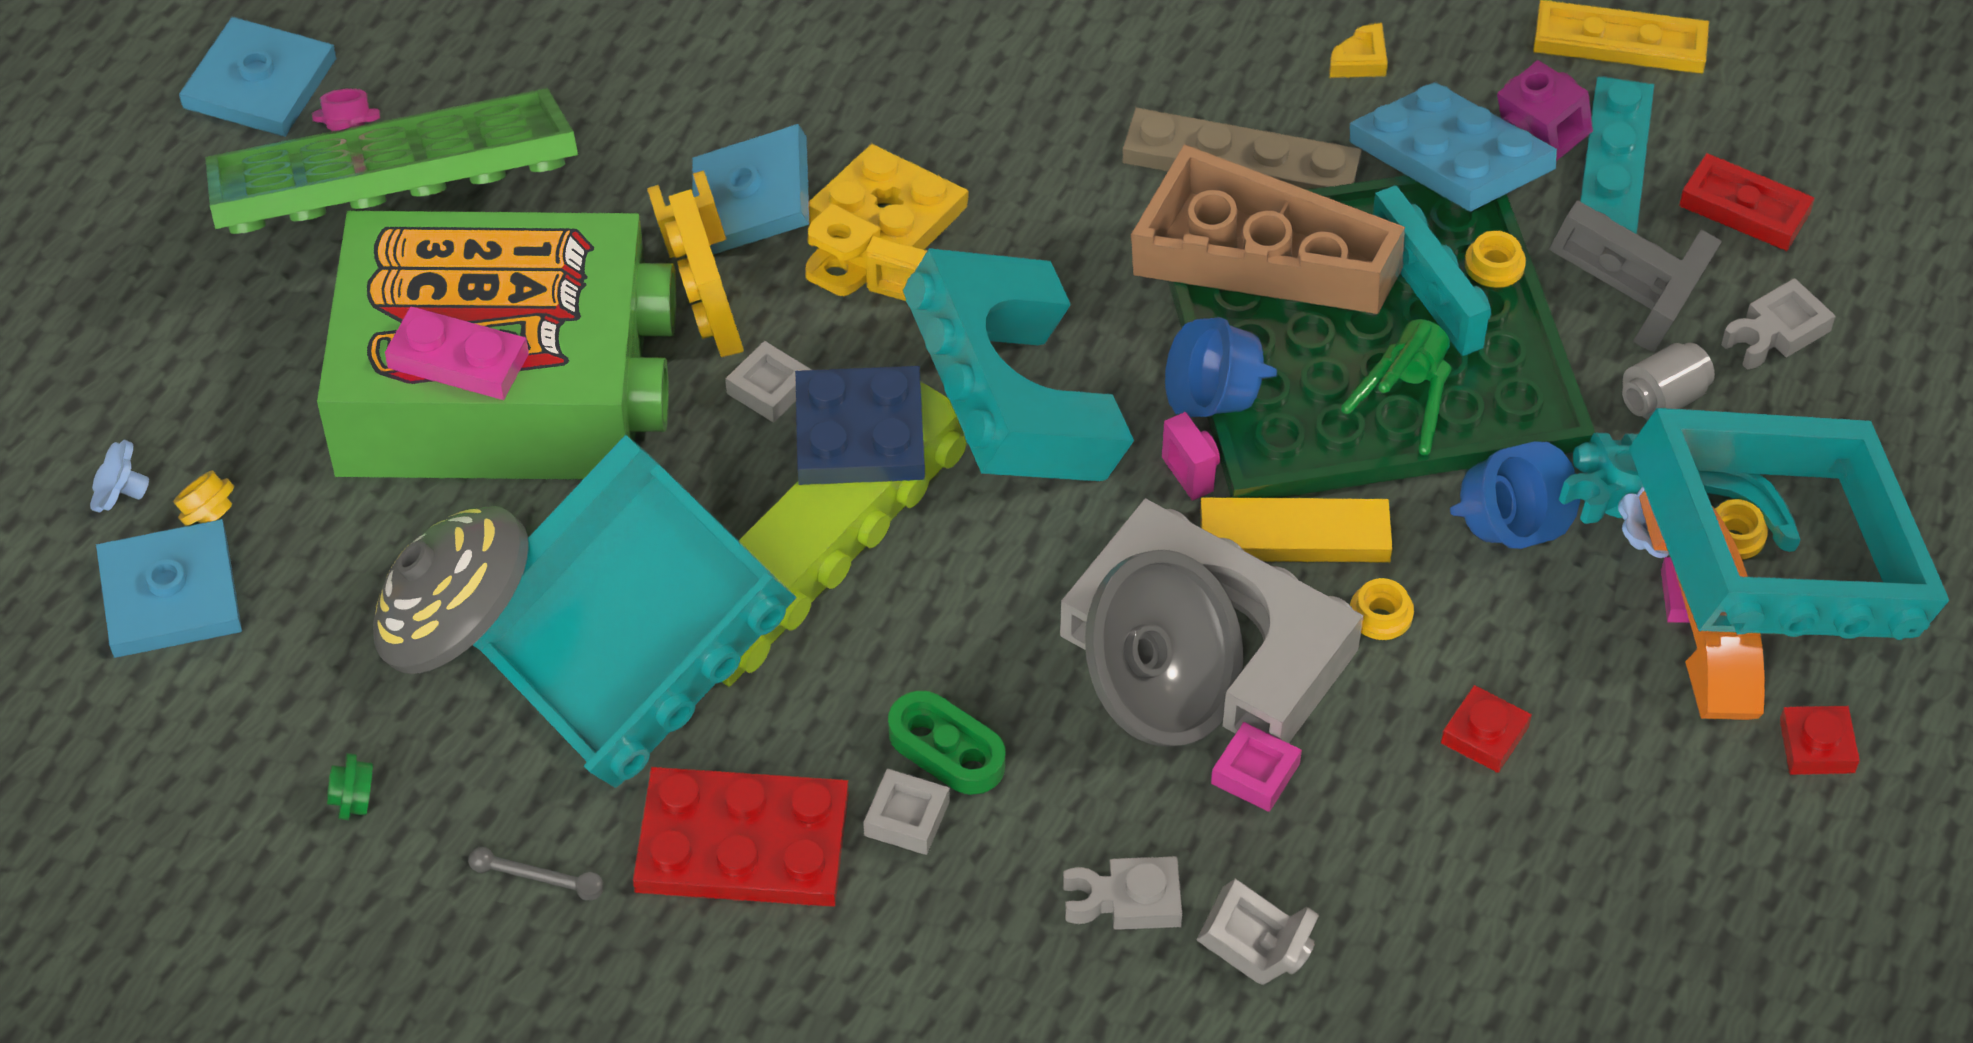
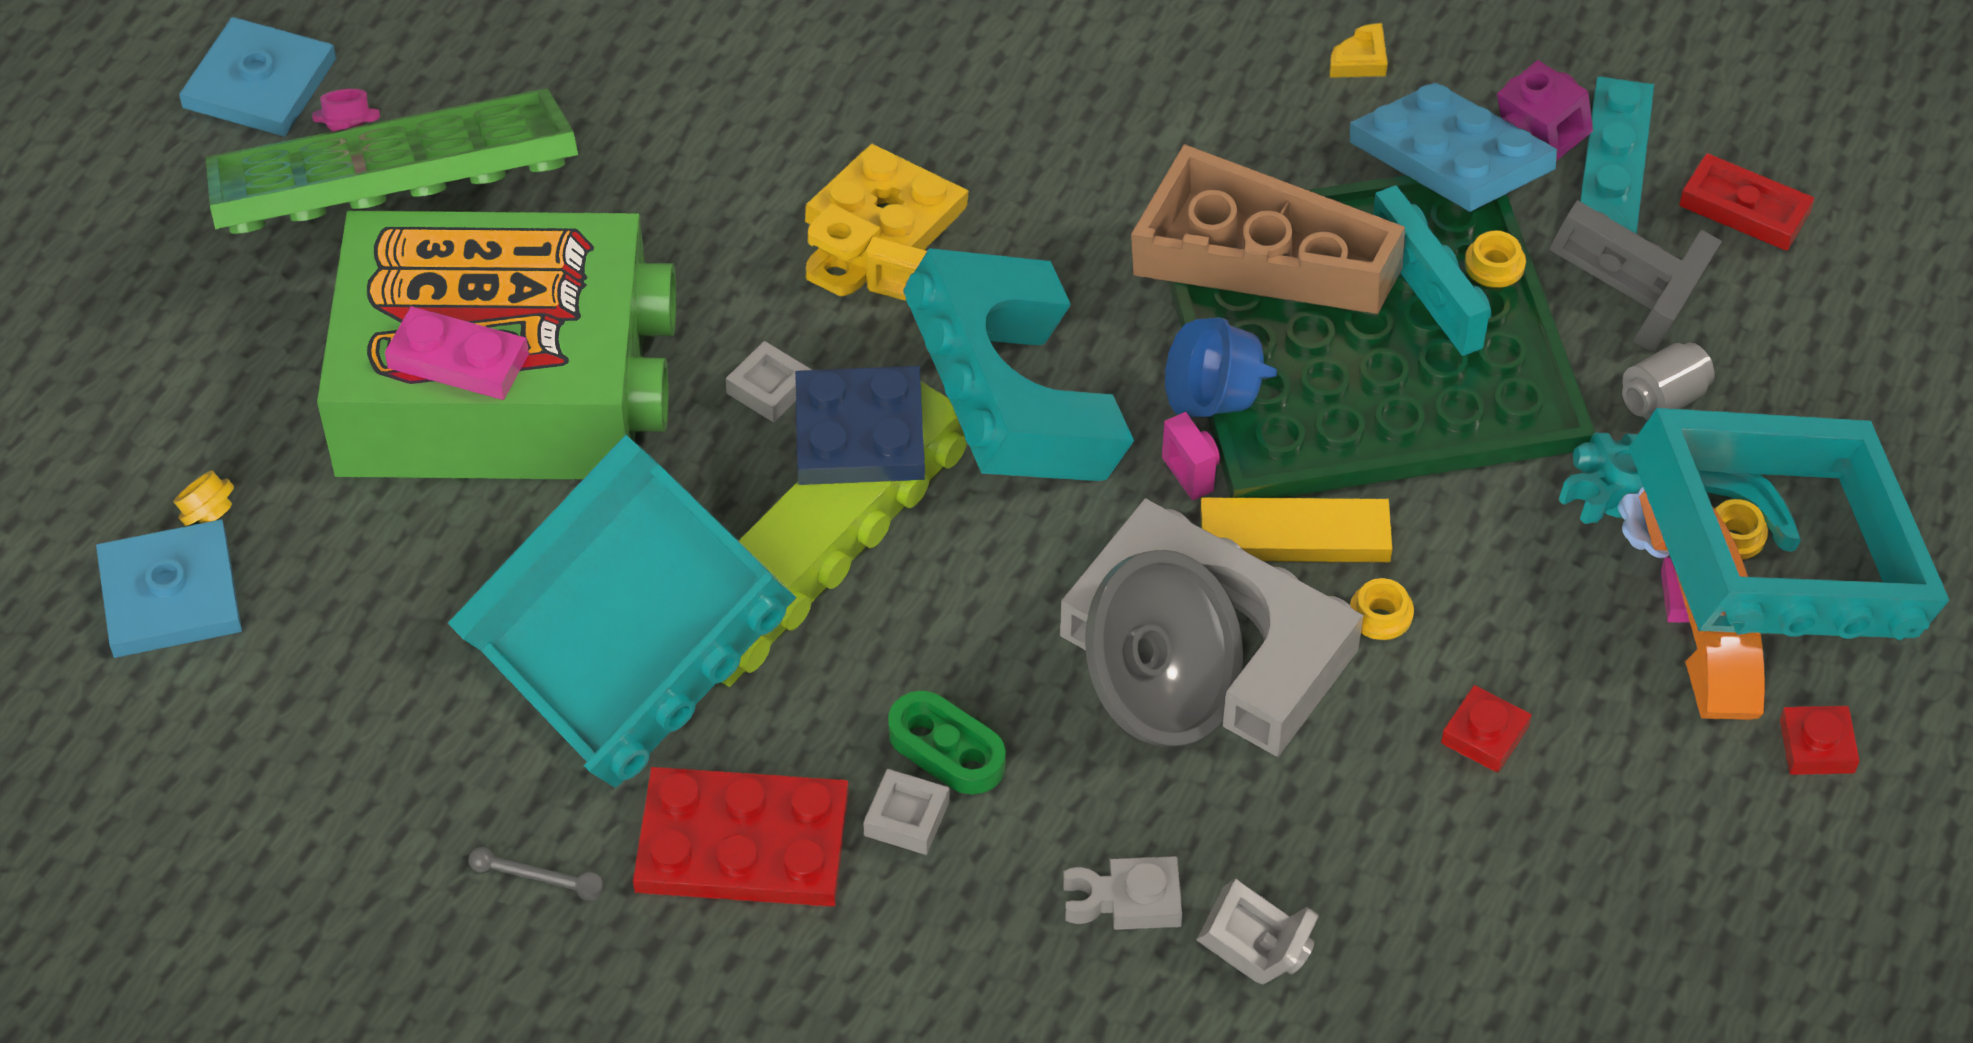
(117, 477): light blue plant -> none
(350, 787): green plate -> none
(449, 588): dark grey dish -> none
(689, 230): yellow plate -> none
(758, 186): dark azure plate -> none
(1256, 766): dark pink plate -> none
(1305, 163): dark tan plate -> none
(1412, 359): green plant -> none
(1517, 495): blue piece -> none
(1621, 36): yellow tile -> none
(1781, 319): light grey plate -> none

